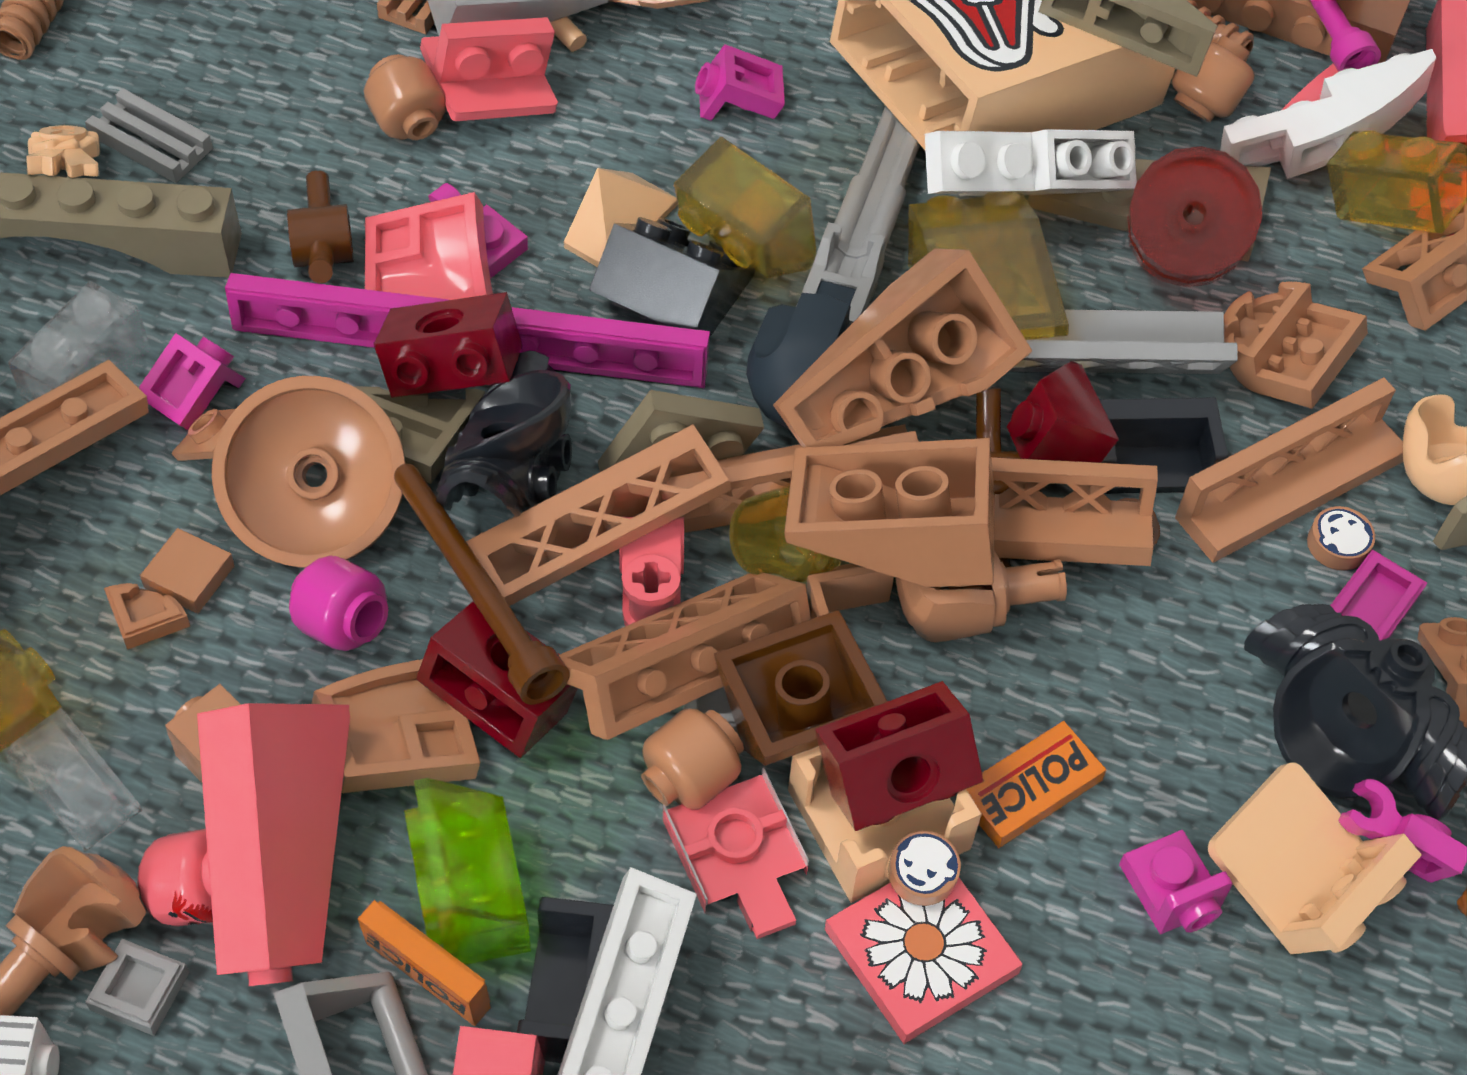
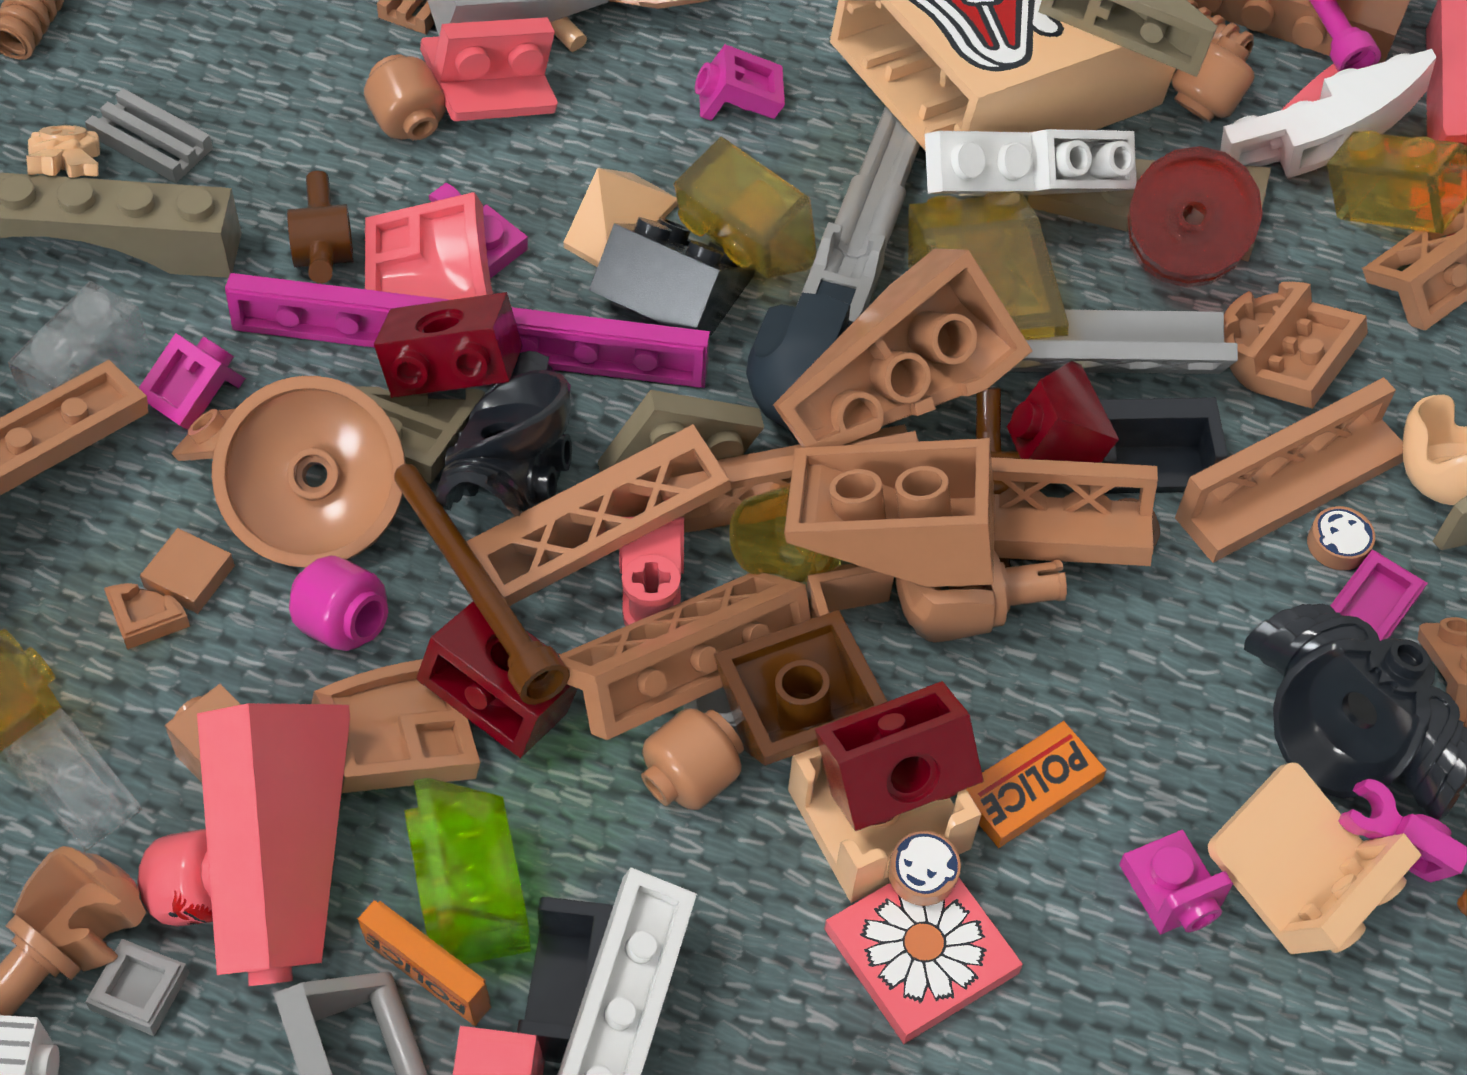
(740, 848): coral piece -> none

